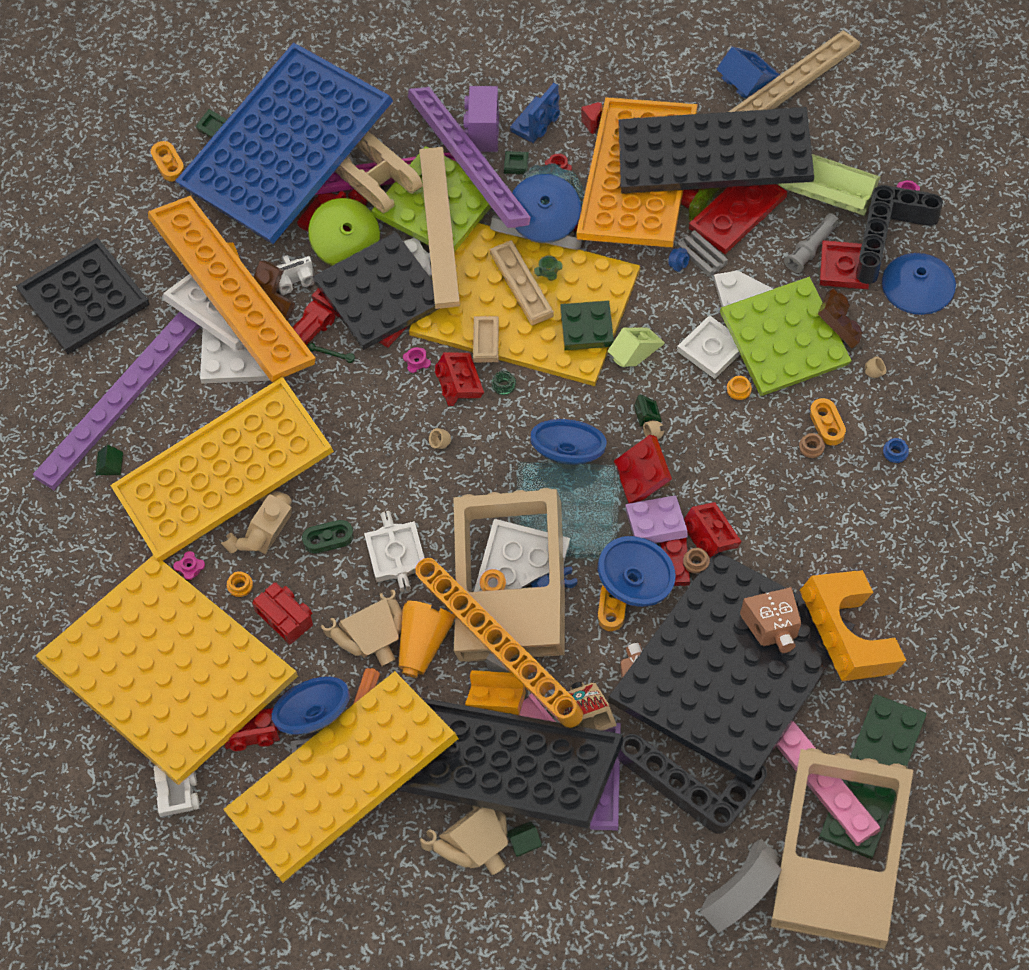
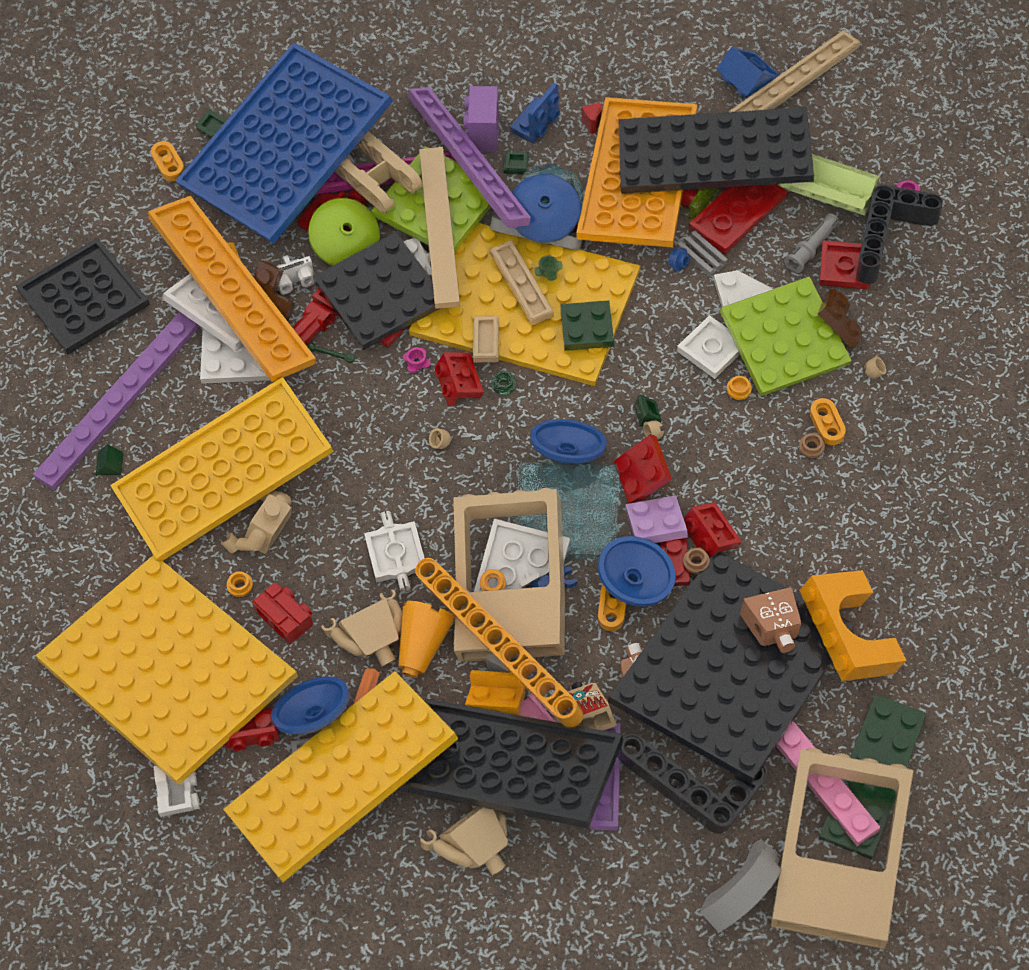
(189, 572): dark pink plate -> none
(327, 535): dark green plate -> none
(524, 838): dark green slope -> none
(559, 159): red plate -> none
(634, 346): yellowish green slope -> none
(898, 444): blue plate -> none
(918, 292): blue dish -> none

